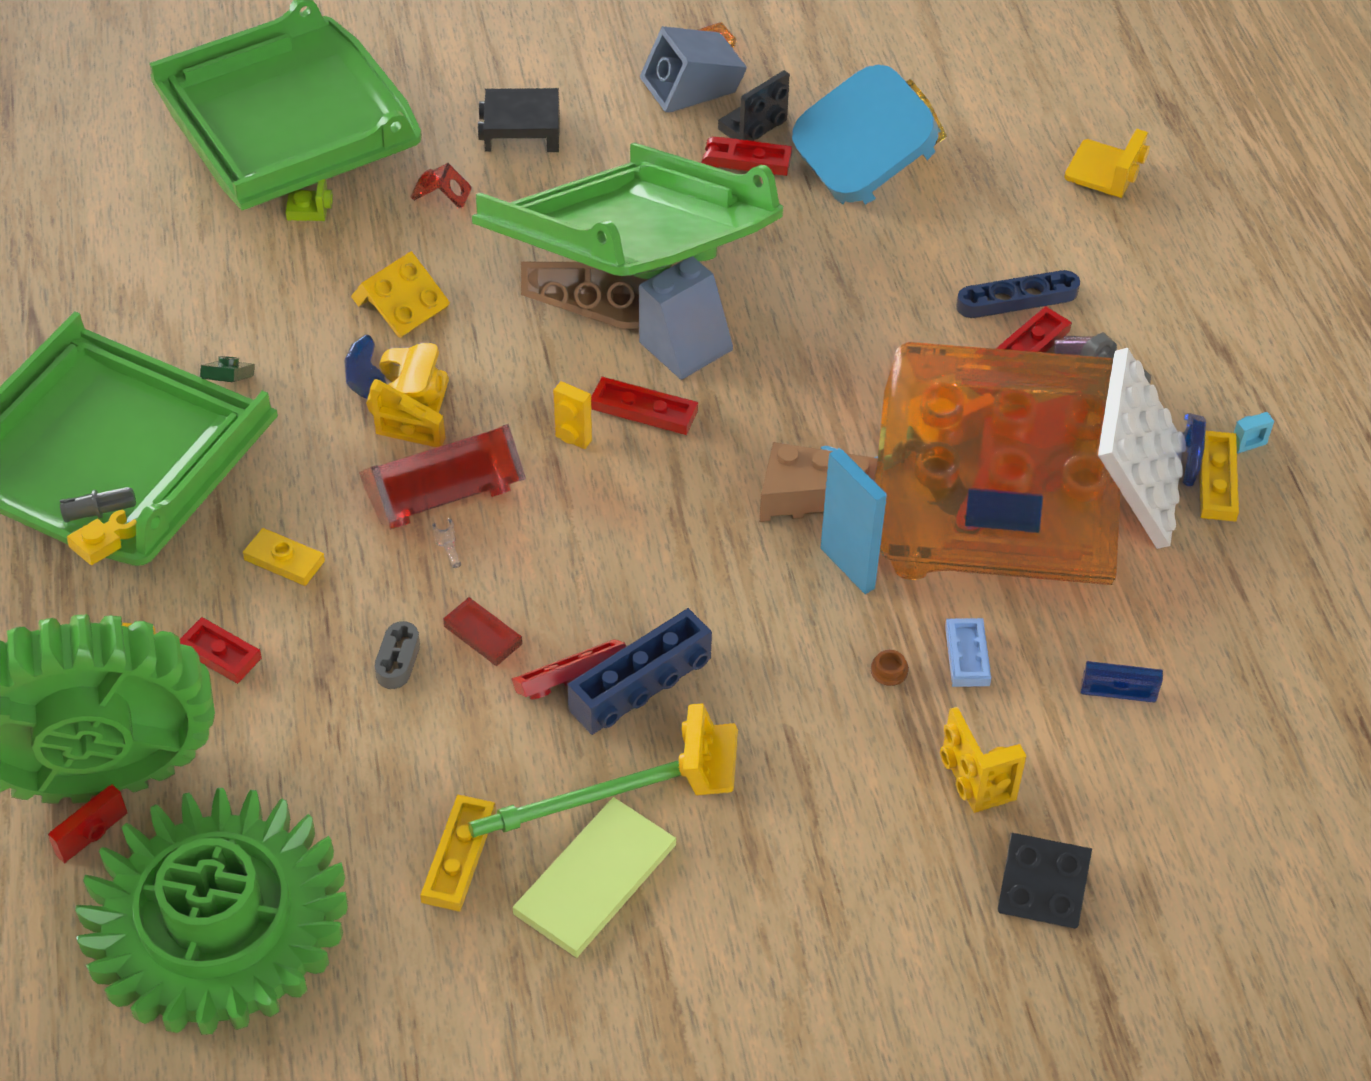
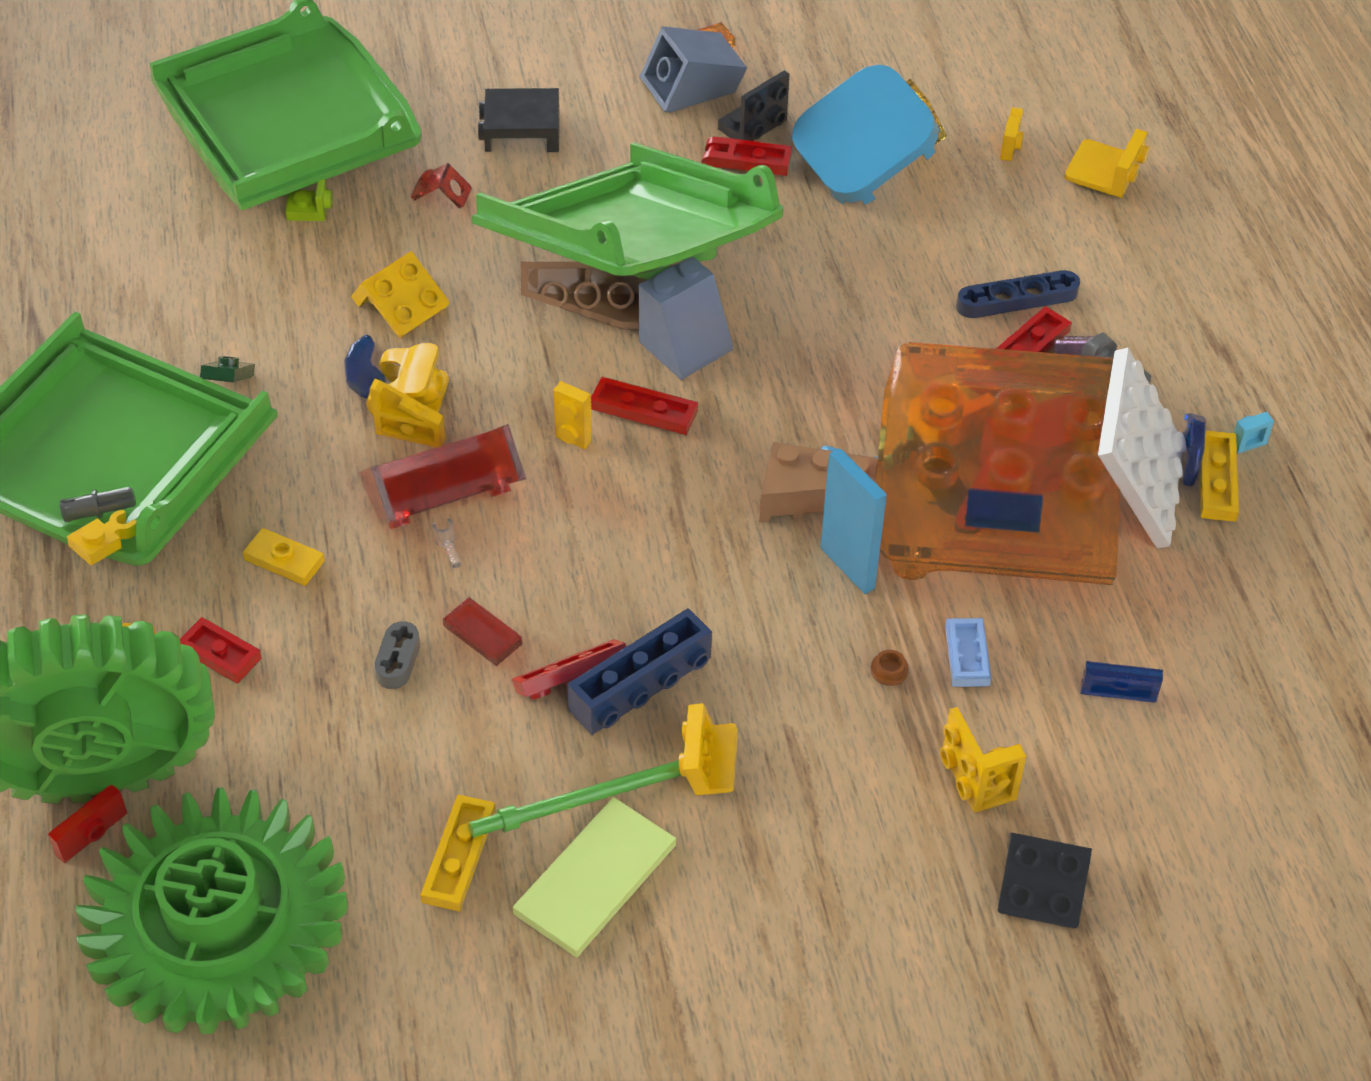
(1012, 136): none -> yellow plate

